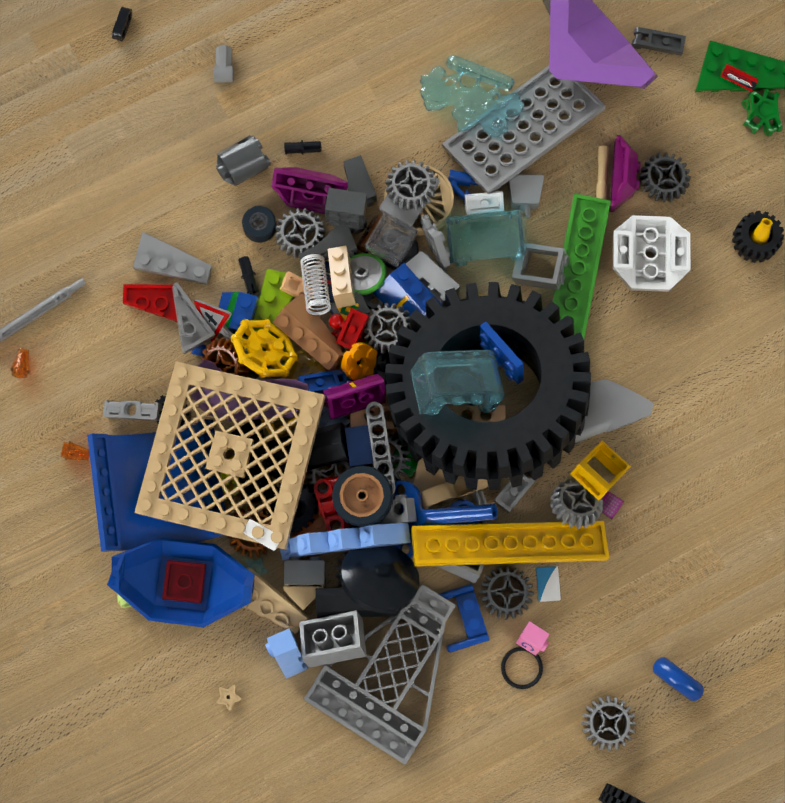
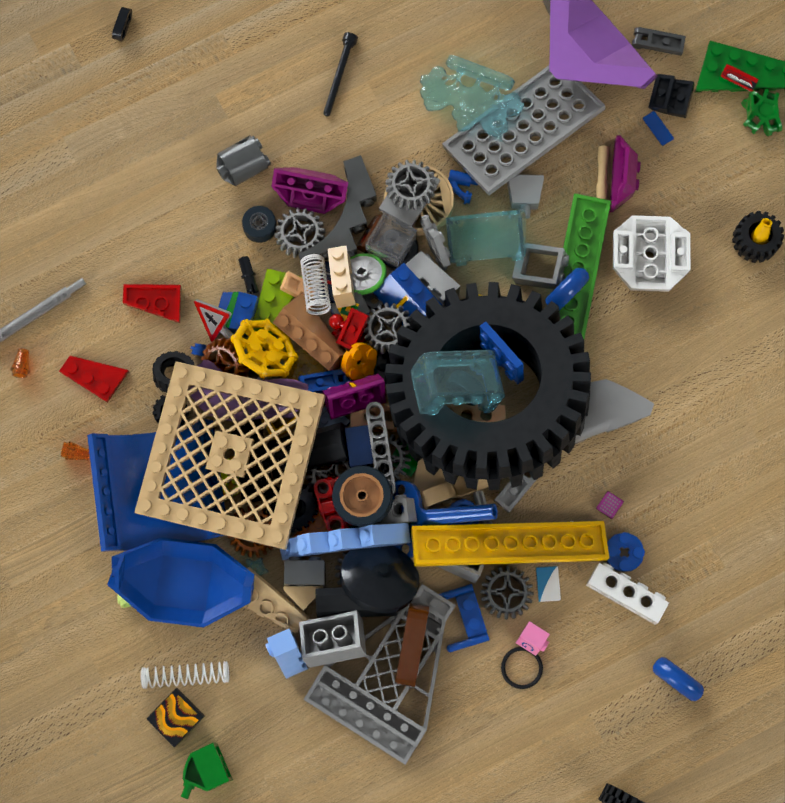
(94, 376): none -> red wing
(120, 410): light grey piece -> none
(145, 678): none -> white piece
(164, 361): none -> black tyre
(166, 260): light grey wing -> none
(175, 717): none -> slope
(184, 581): dark red tile -> none
(192, 326): light grey wing -> none
(205, 770): none -> green piece
(223, 70): light grey piece -> none
(233, 697): tan plate -> none
(265, 540): white sticker -> none
(302, 147): black axle -> none
(346, 208): dark grey brick -> none
(349, 41): none -> black piece
(412, 644): none -> reddish brown beam
(484, 202): white panel -> none
(568, 287): none -> blue cylinder
(582, 514): light grey gear -> none
(591, 479): yellow window -> none
(614, 731): light grey gear -> none
(636, 552): none -> blue plate
(657, 601): none -> white brick
(658, 128): none -> blue sticker
(671, 95): none -> black slope
(673, 165): dark grey gear -> none

